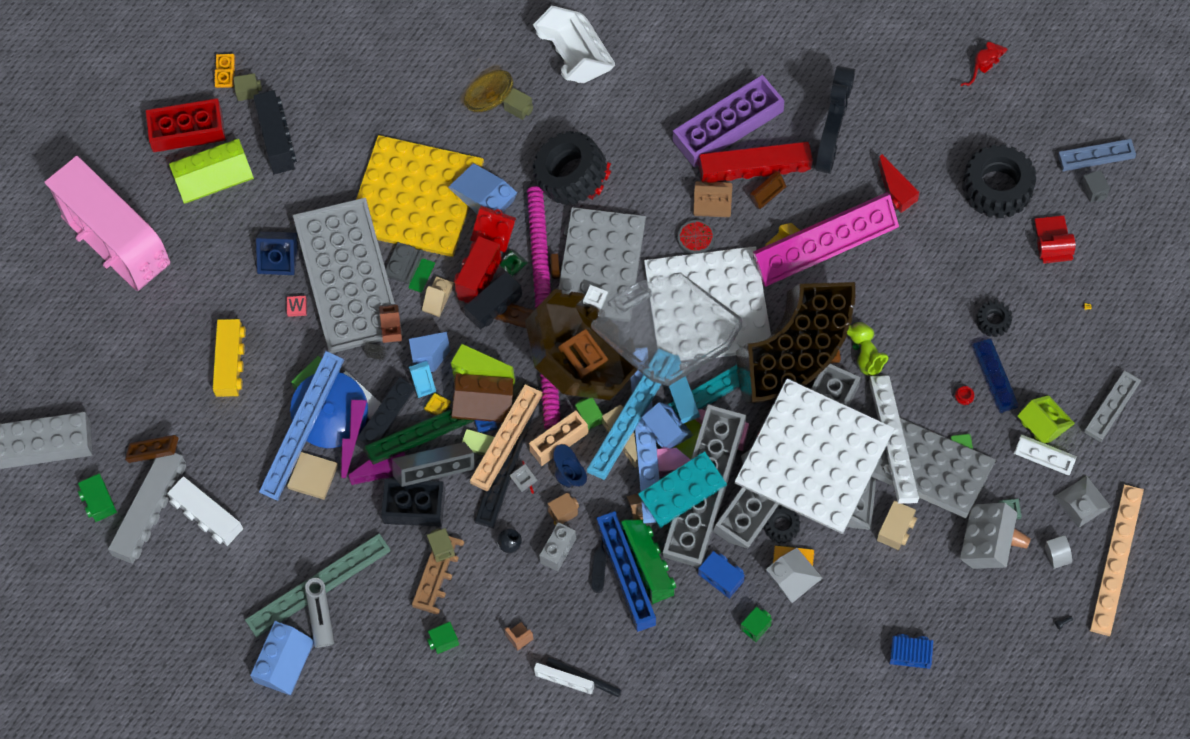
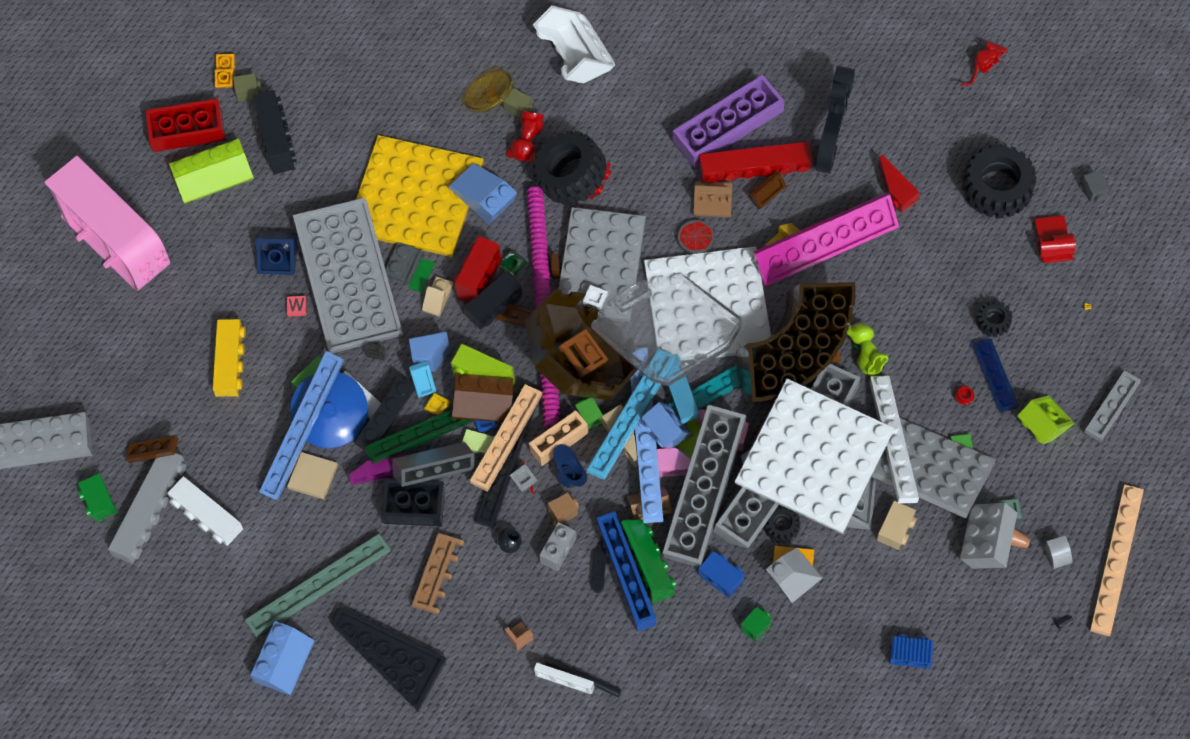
(323, 633): light grey piece -> none
(348, 445): magenta slope -> none
(390, 323): copper slope -> none
(399, 661): none -> black wing
(440, 544): olive brick -> none
(442, 638): green brick -> none
(493, 227): red plate -> none
(522, 148): none -> red animal
(682, 489): teal plate -> none
(1045, 455): white tile -> none
(1082, 501): light grey slope -> none
(1096, 155): sand blue plate -> none

